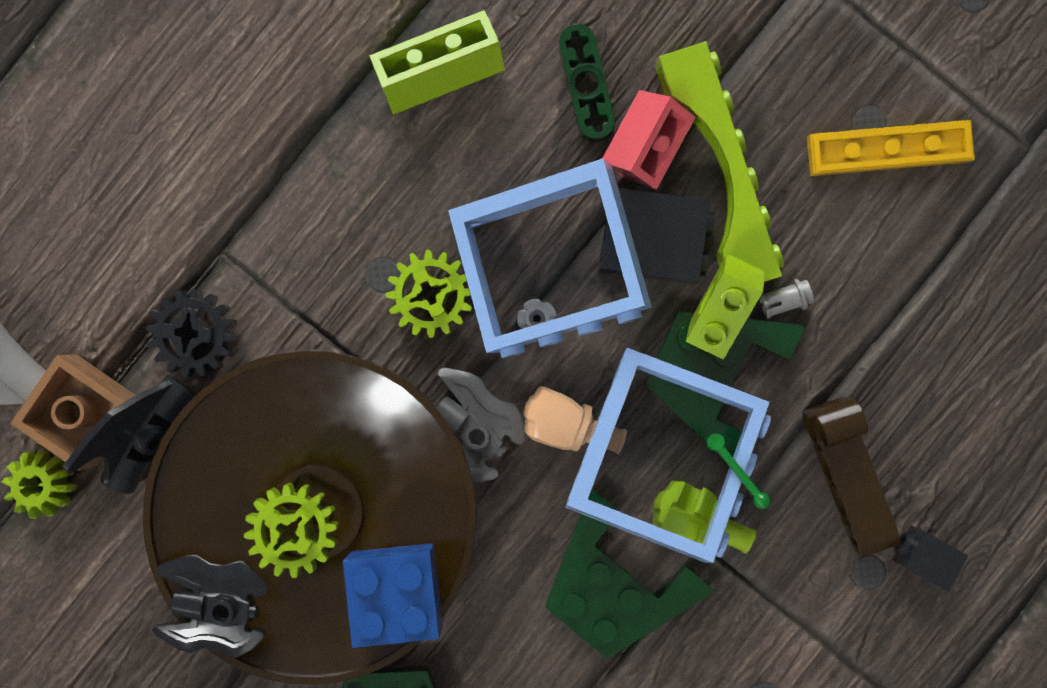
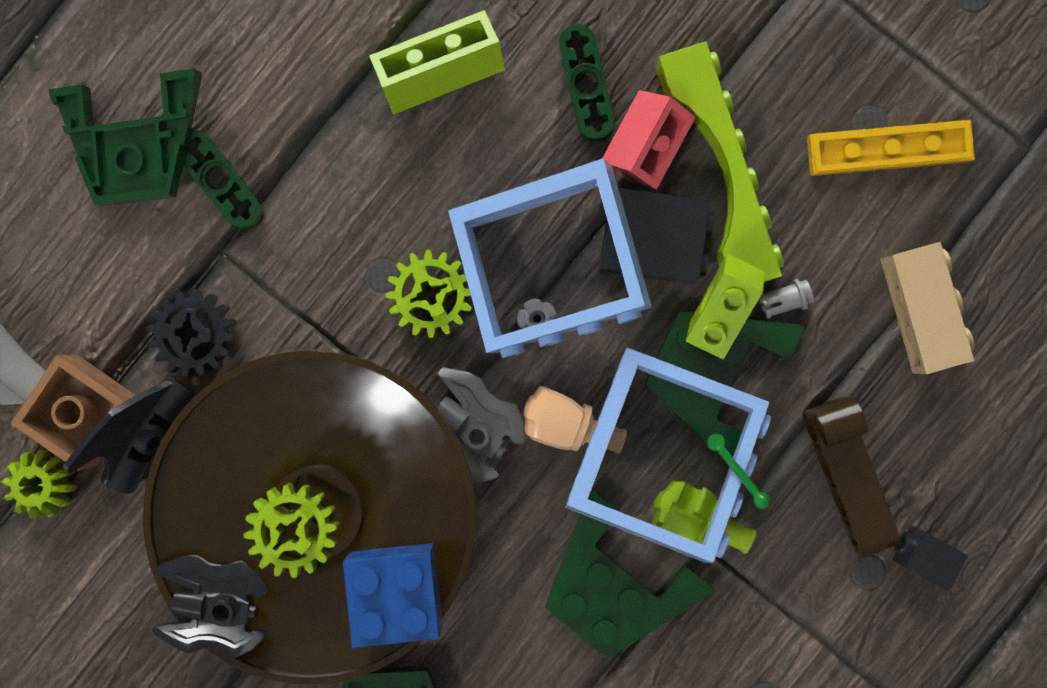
(132, 157): none -> dark green wing
(245, 195): none -> dark green beam
(928, 309): none -> tan brick

